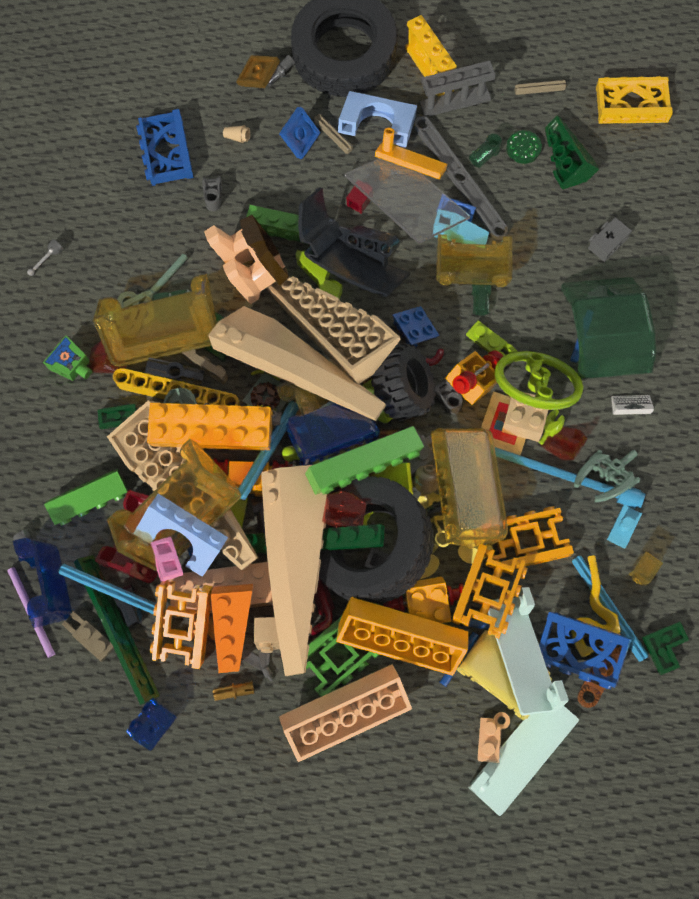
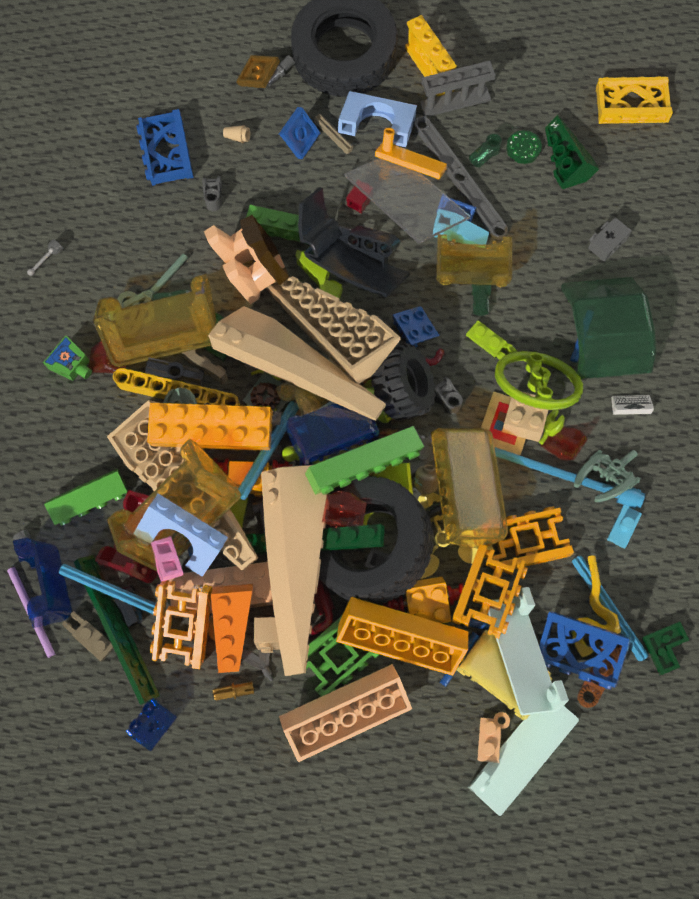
(114, 416): dark green plate -> none
(474, 375): light orange brick -> none
(538, 87): dark tan axle -> none
(645, 569): clear yellow brick -> none

